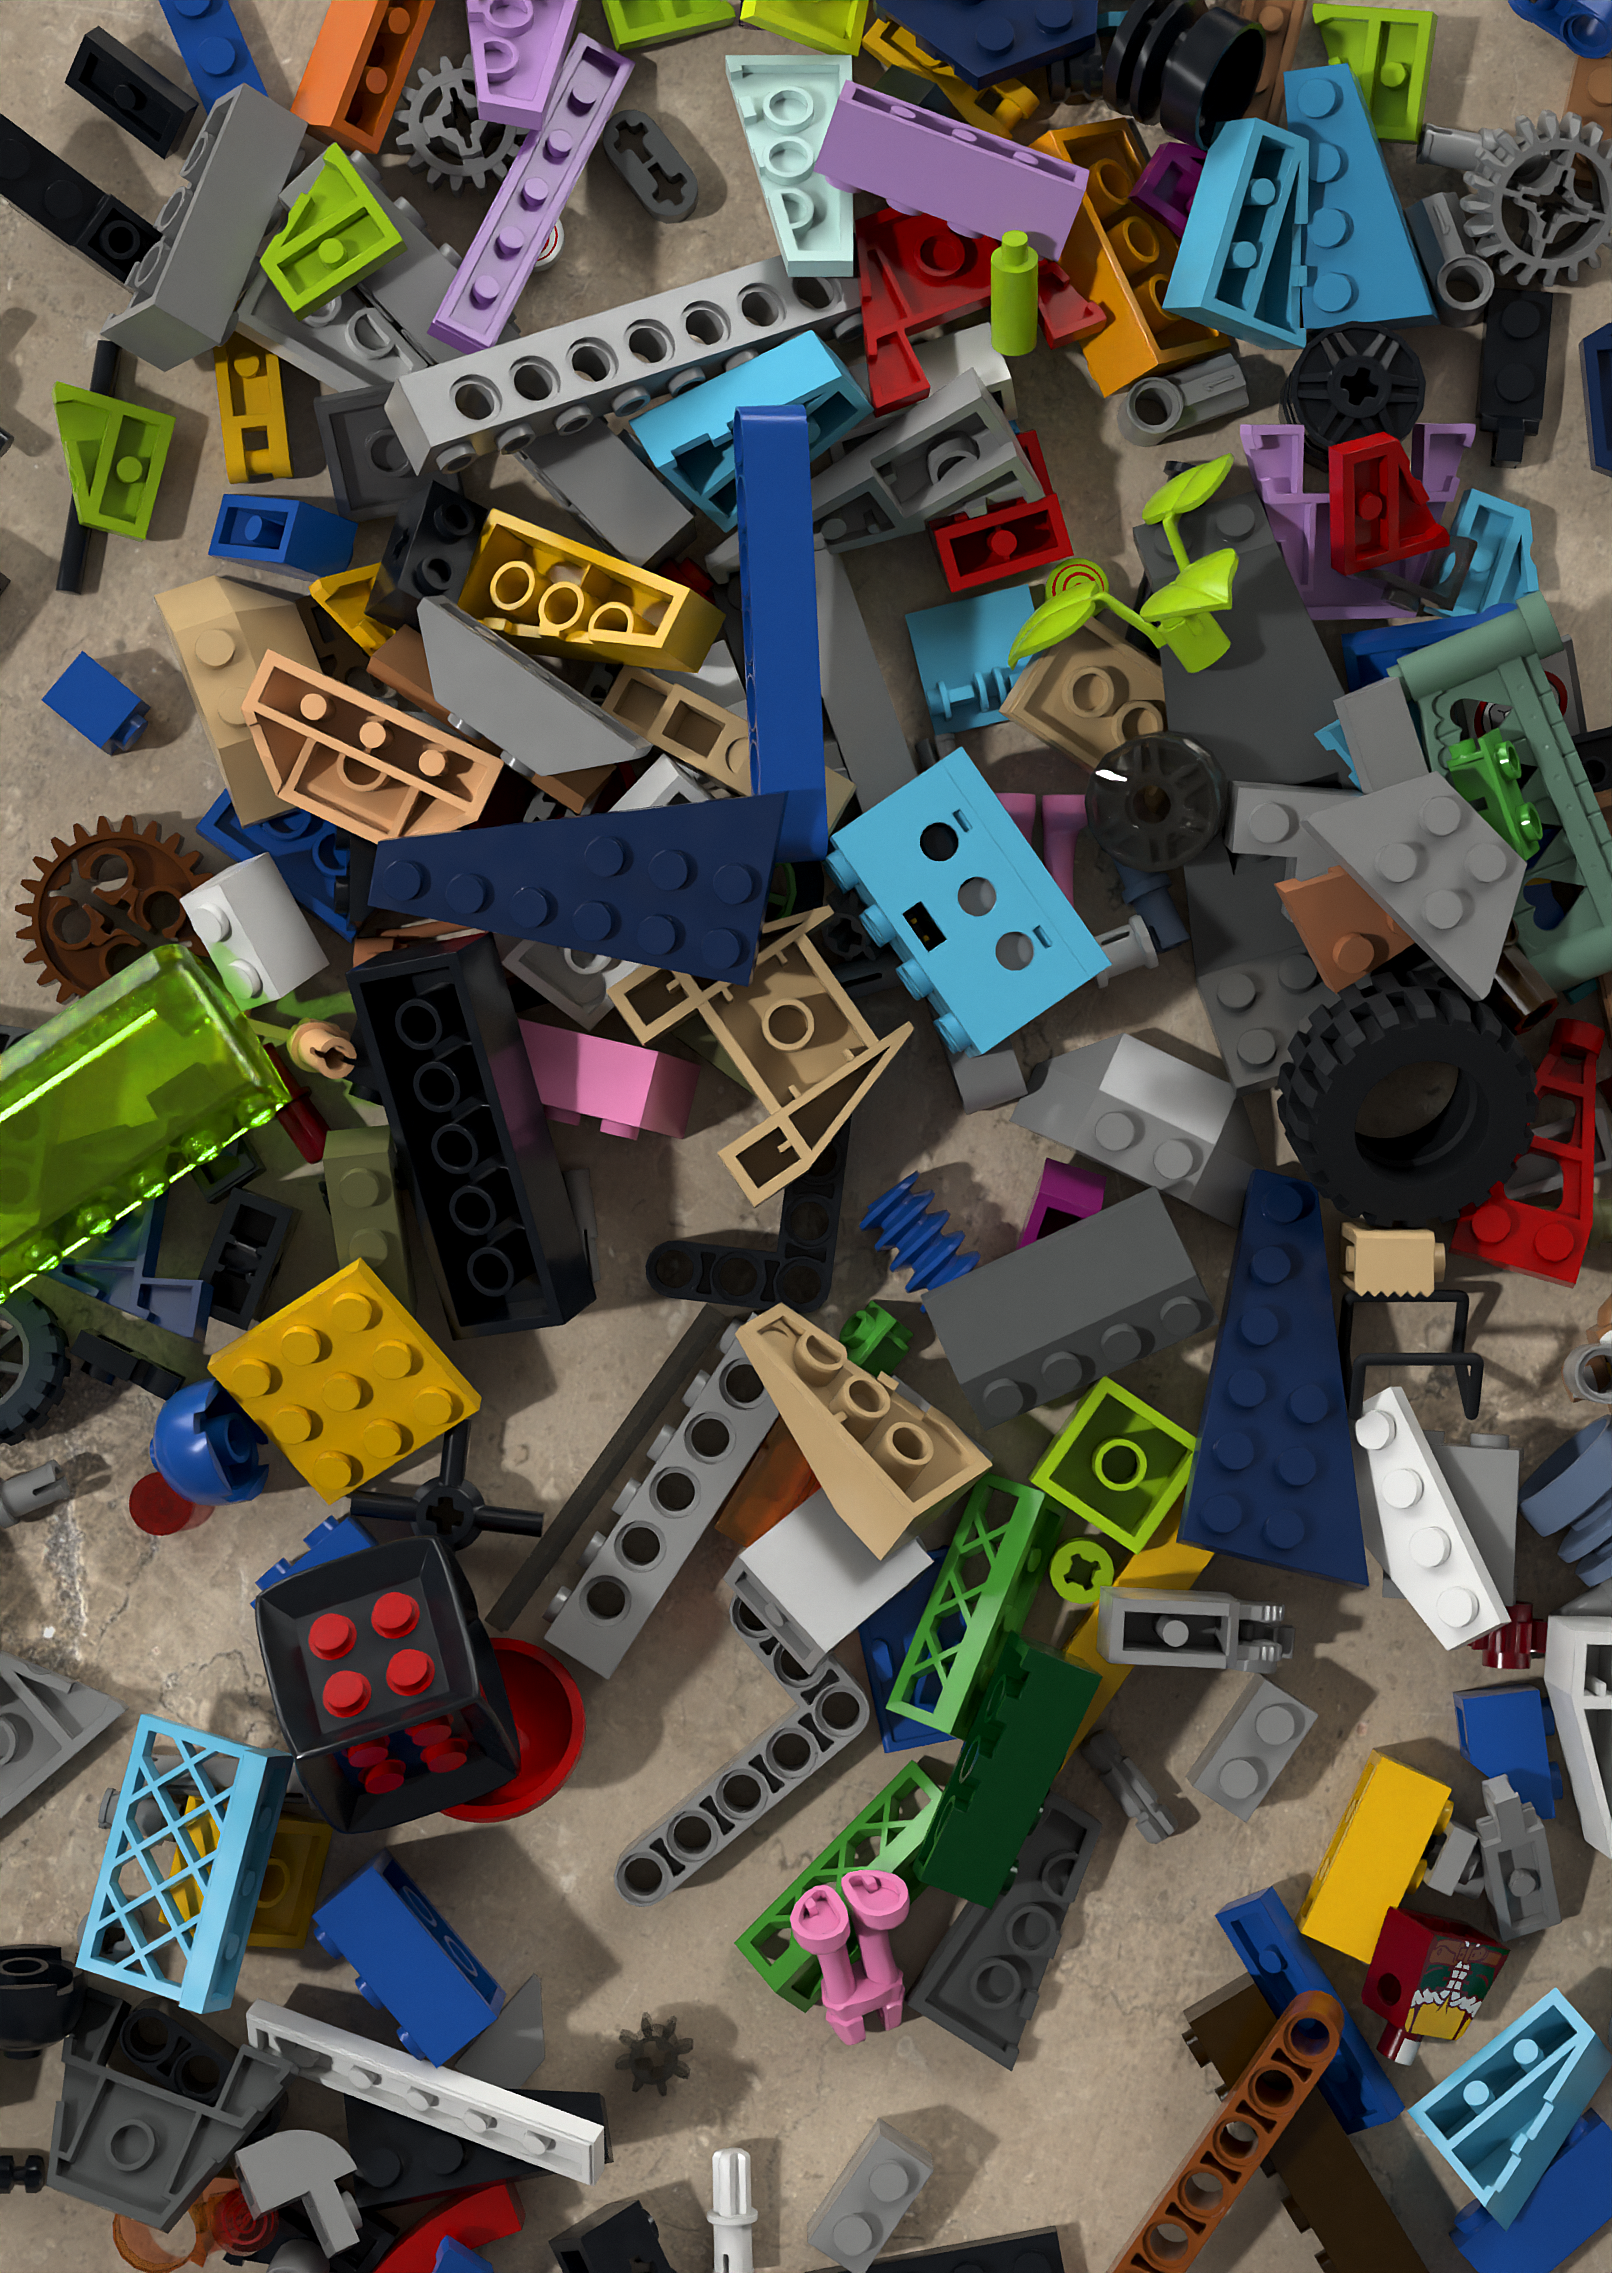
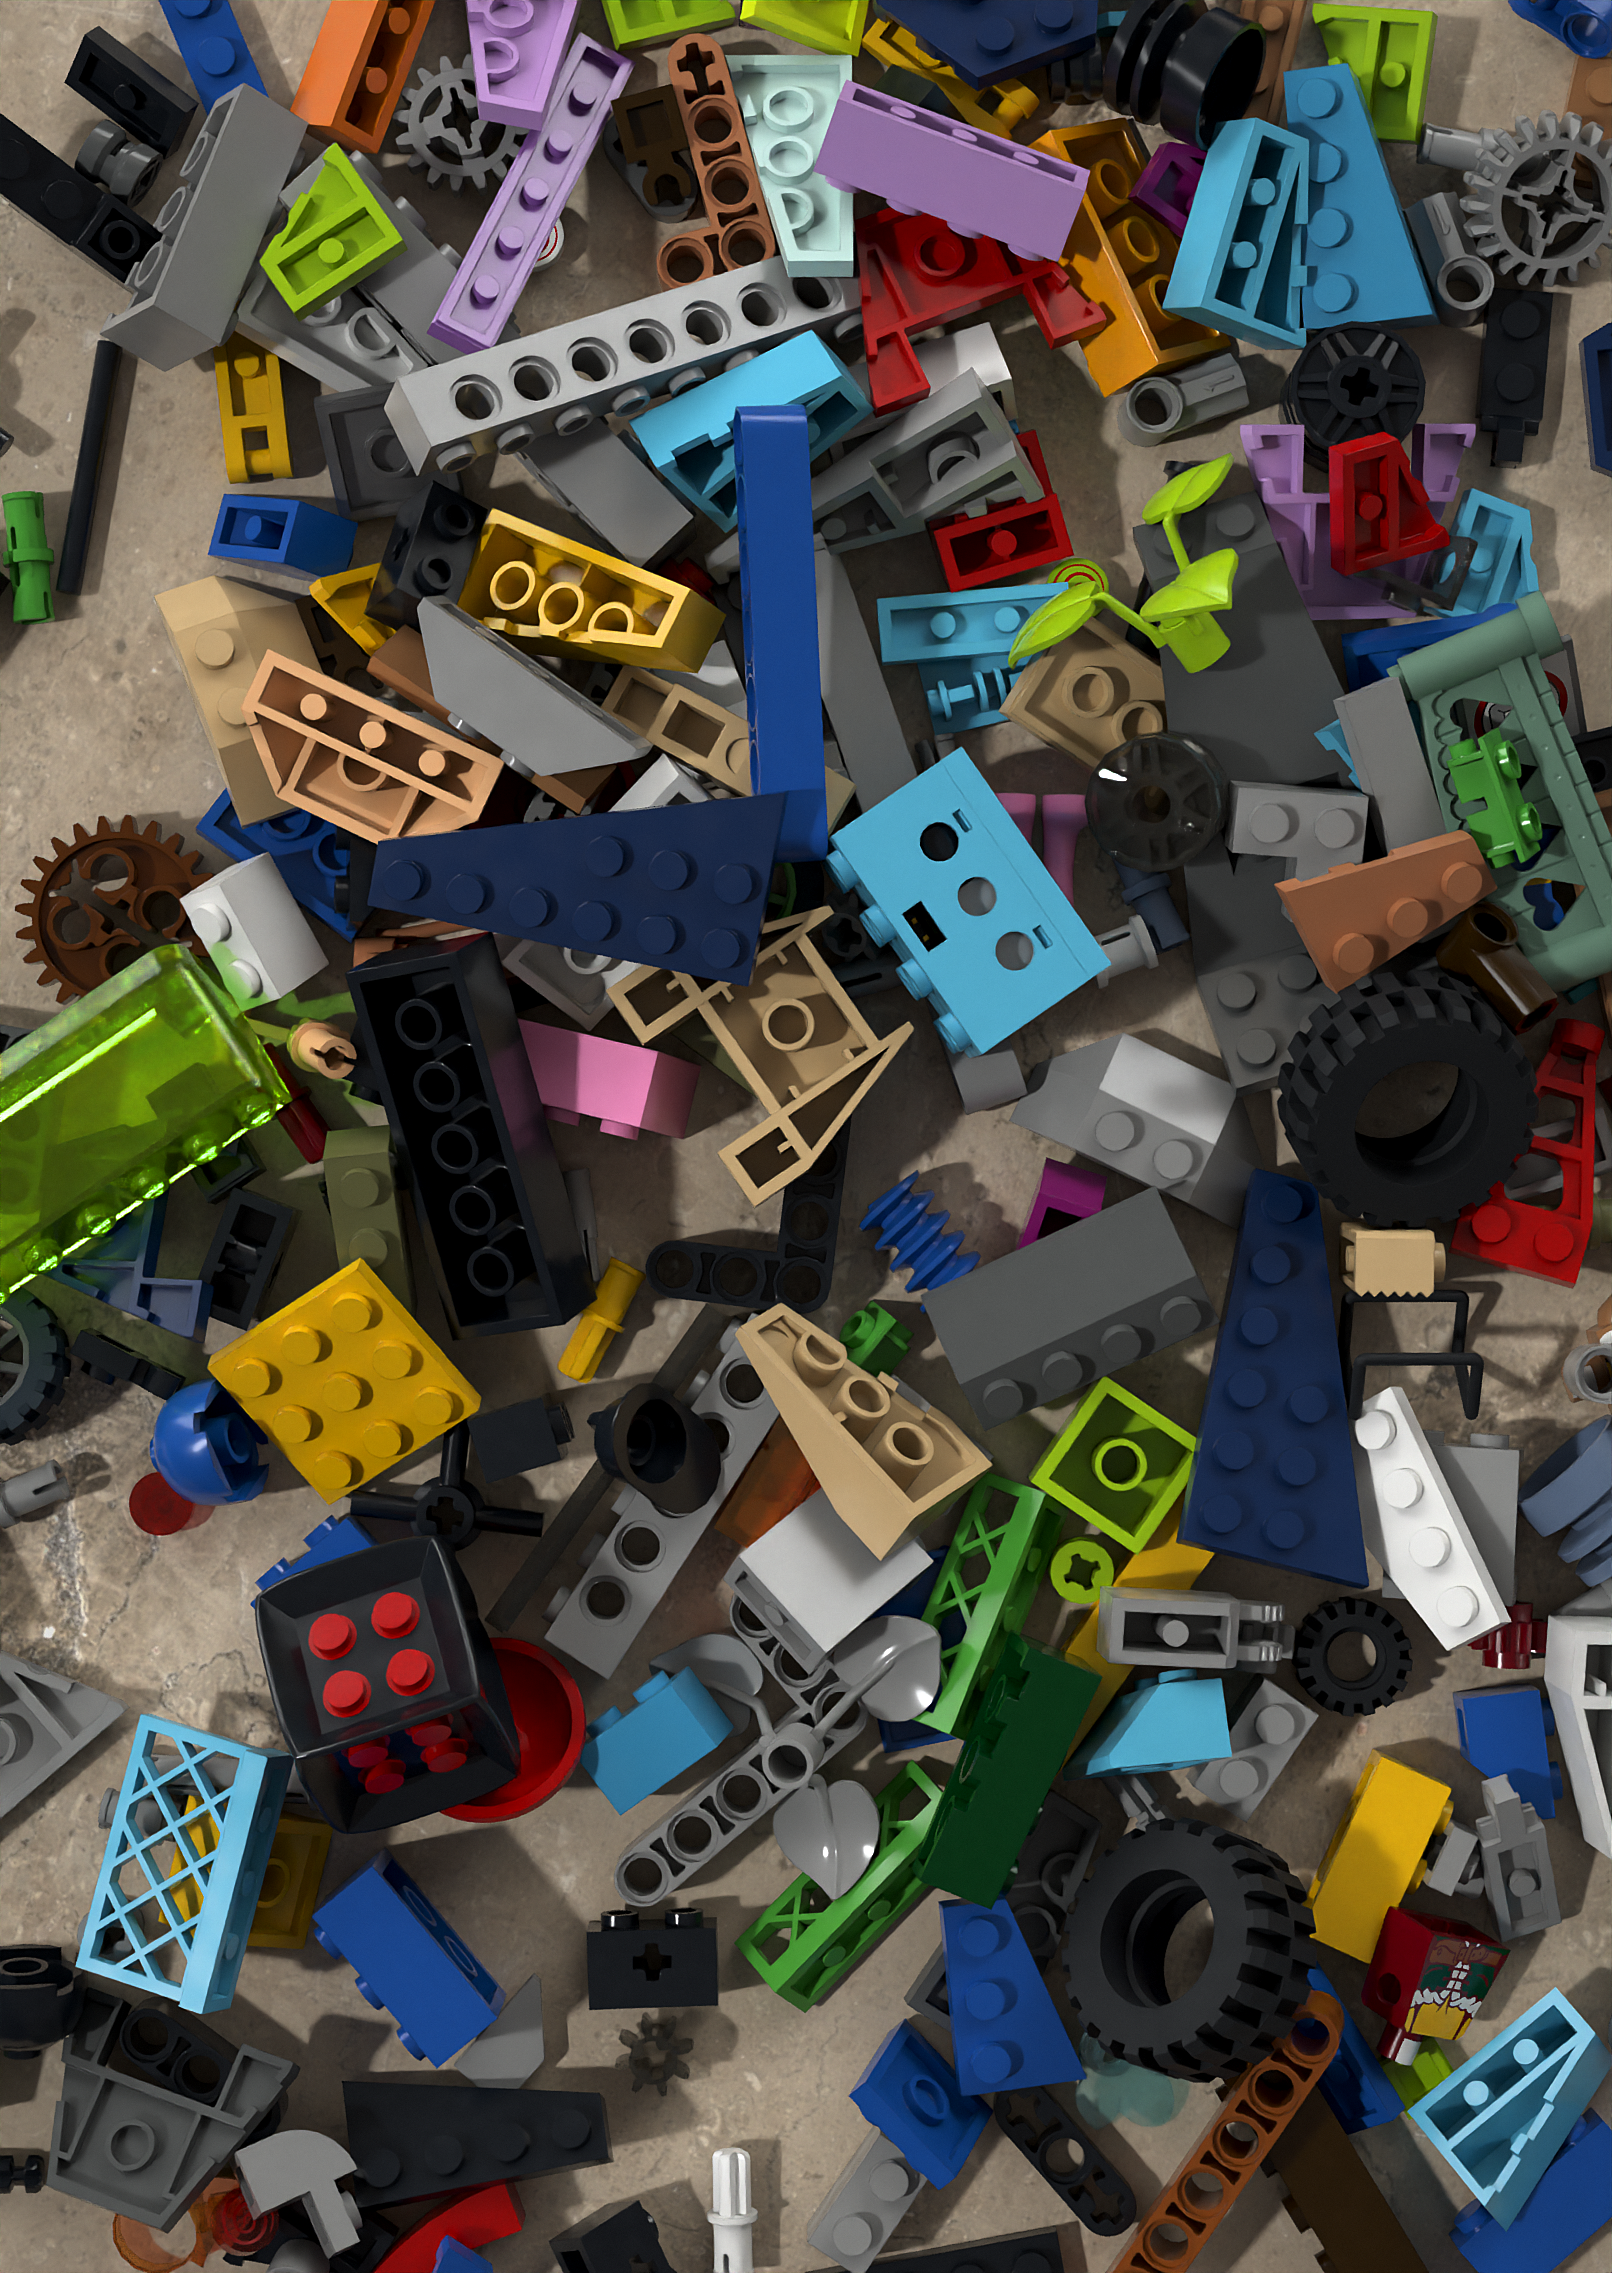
(28, 558): none -> bright green pin
(98, 705): blue brick -> none
(112, 458): lime wing -> none
(118, 163): none -> dark grey wheel
(430, 2094): white tile -> none
(521, 1436): none -> black brick
(600, 1321): none -> yellow axle
(626, 1982): none -> black brick
(651, 133): none -> dark brown plate
(654, 1738): none -> dark azure brick
(658, 1448): none -> black piece
(712, 165): none -> nougat beam
(821, 1828): none -> light grey plant
(822, 1928): bright pink piece -> none
(917, 2105): none -> blue plate
(957, 622): none -> medium azure plate
(998, 2004): none -> blue wing
(1014, 295): lime cylinder -> none
(1082, 2202): none -> black beam
(1120, 2087): none -> clear light blue plate
(1158, 1728): none -> medium azure slope
(1254, 1961): none -> black tyre
(1389, 1667): none -> black tyre
(1420, 2078): none -> lime tile
(1430, 870): light grey wing -> none

